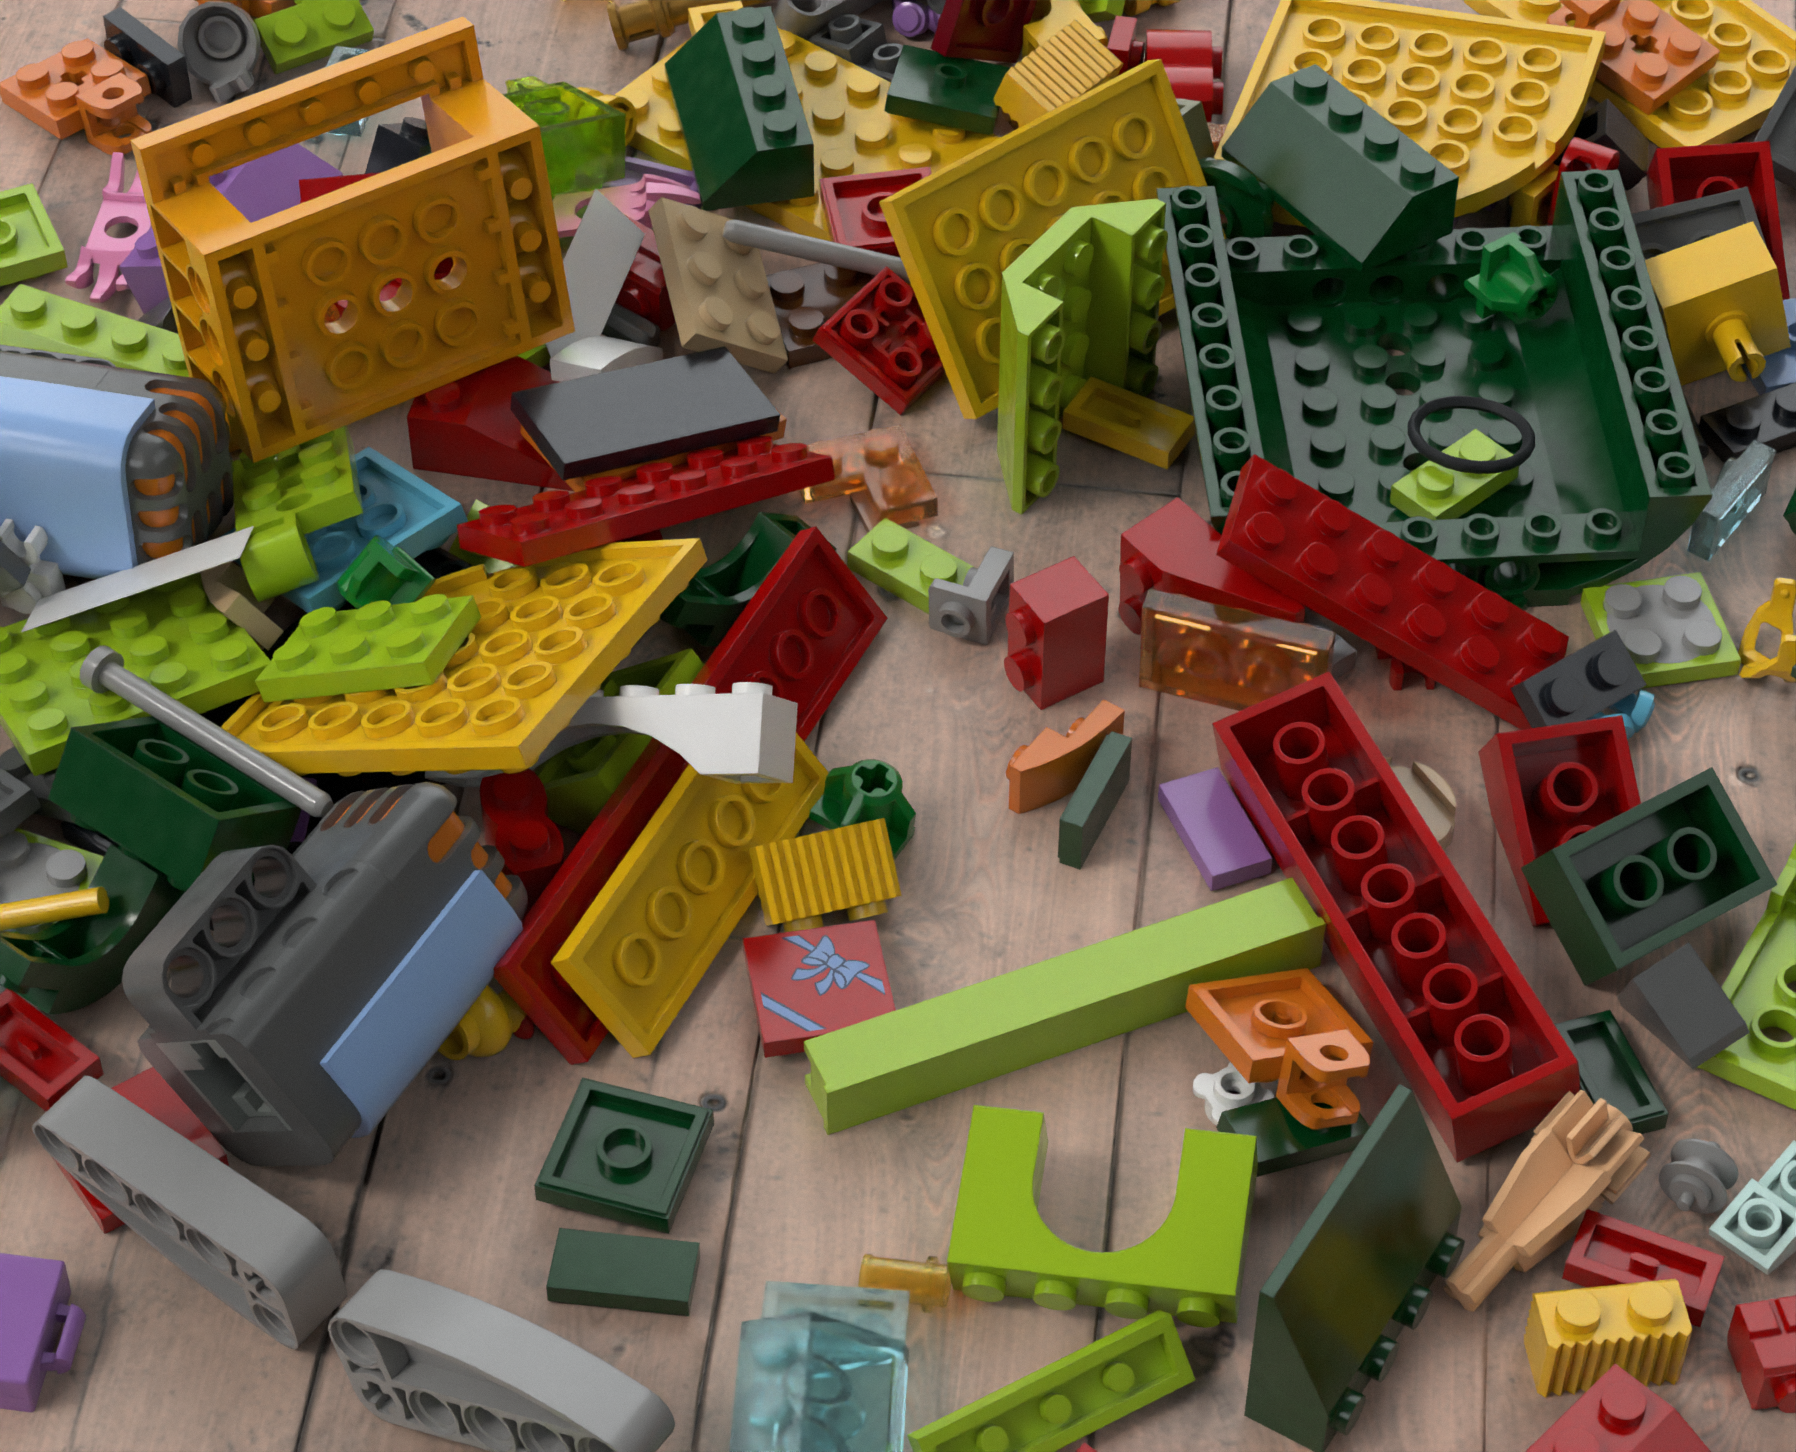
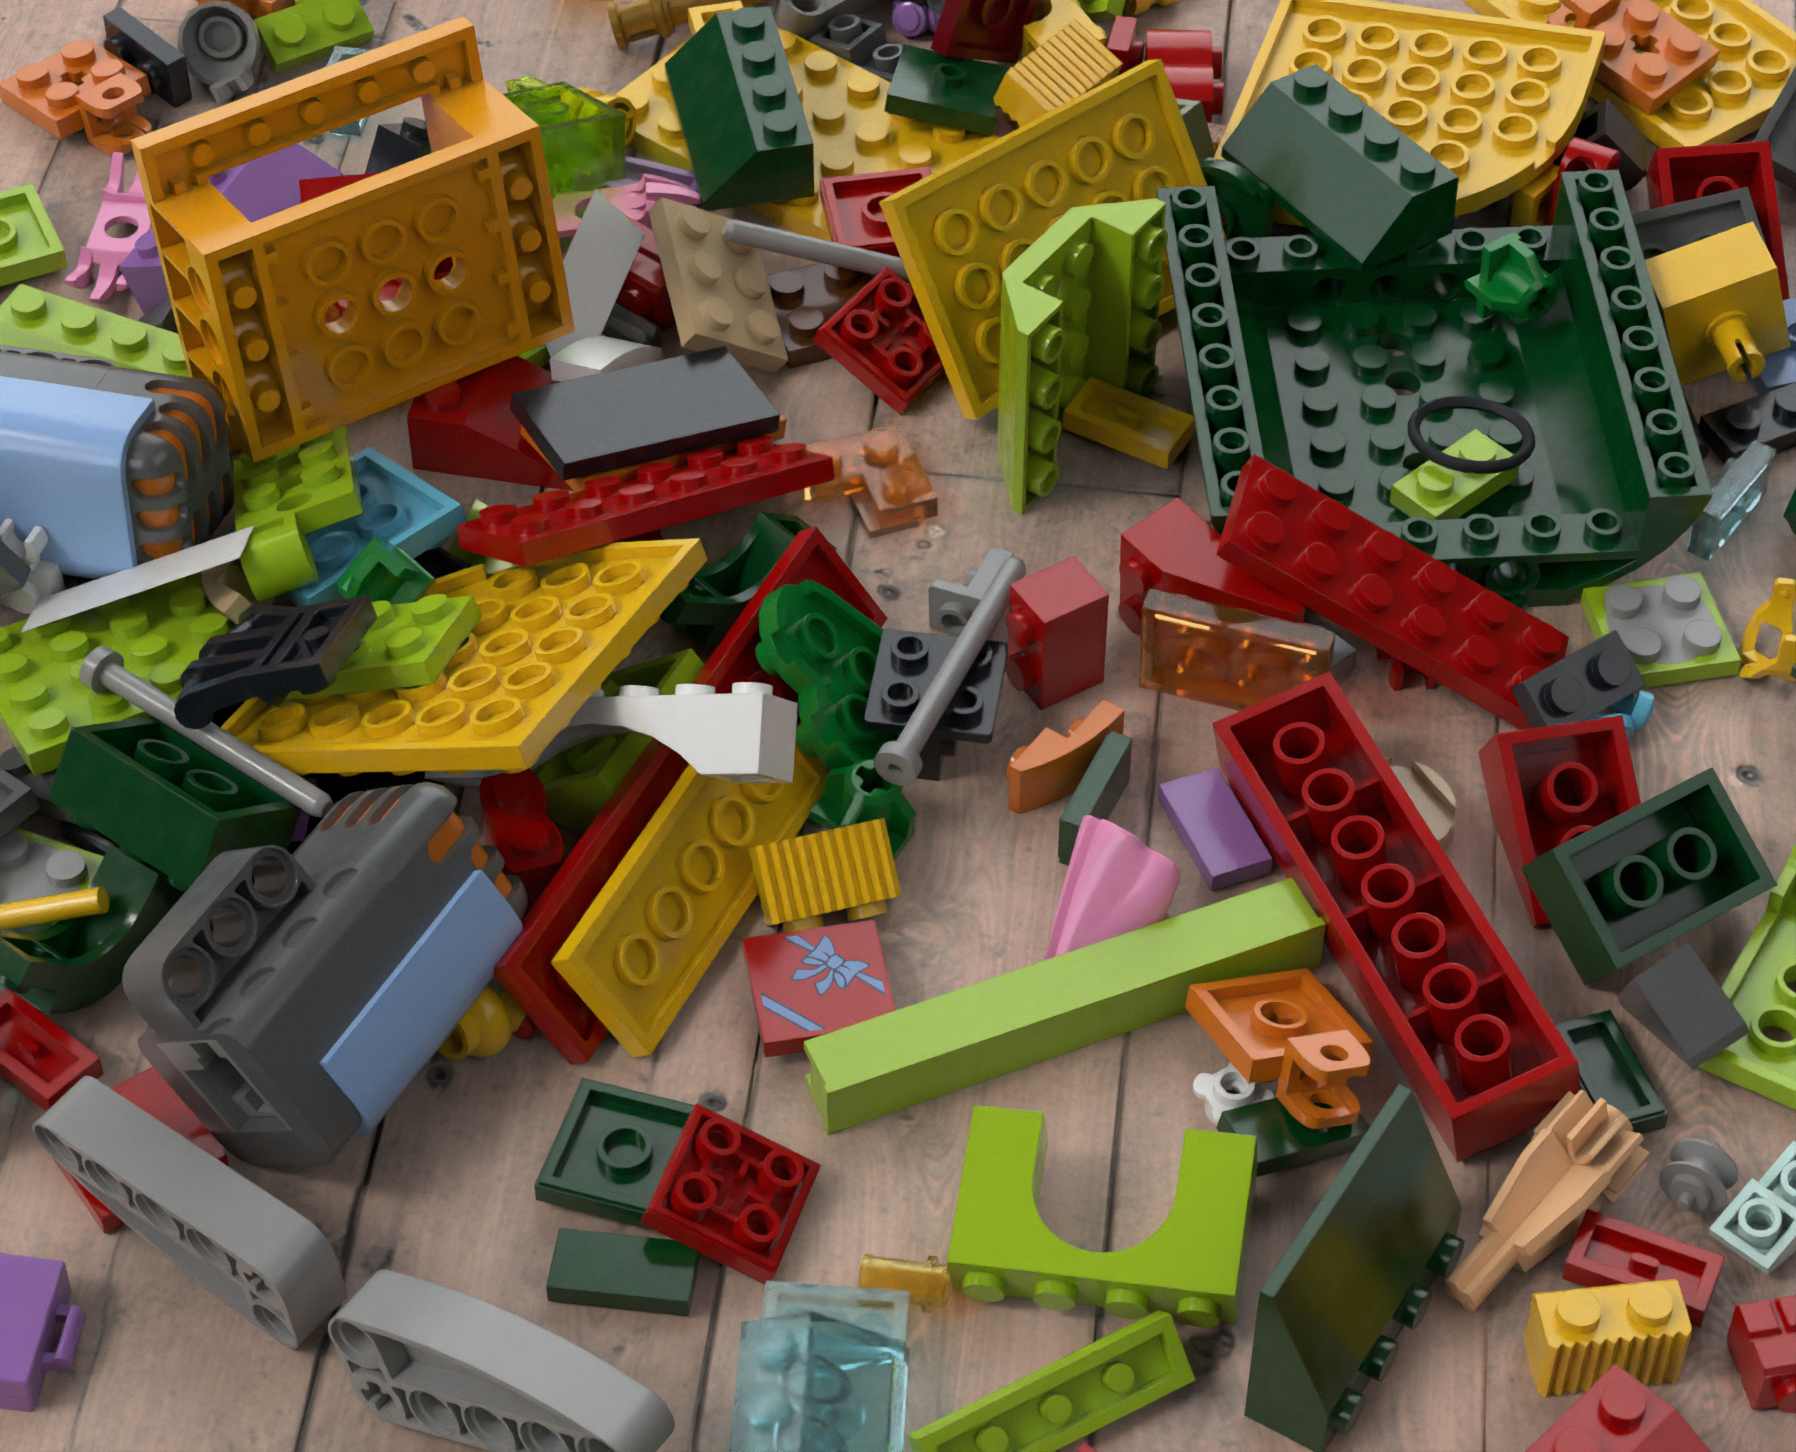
(272, 655): none -> black plate
(731, 1194): none -> red tile
(829, 659): none -> green plate
(900, 759): none -> light grey bar
(904, 563): lime plate -> none
(904, 672): none -> black bracket
(1110, 887): none -> bright pink hat

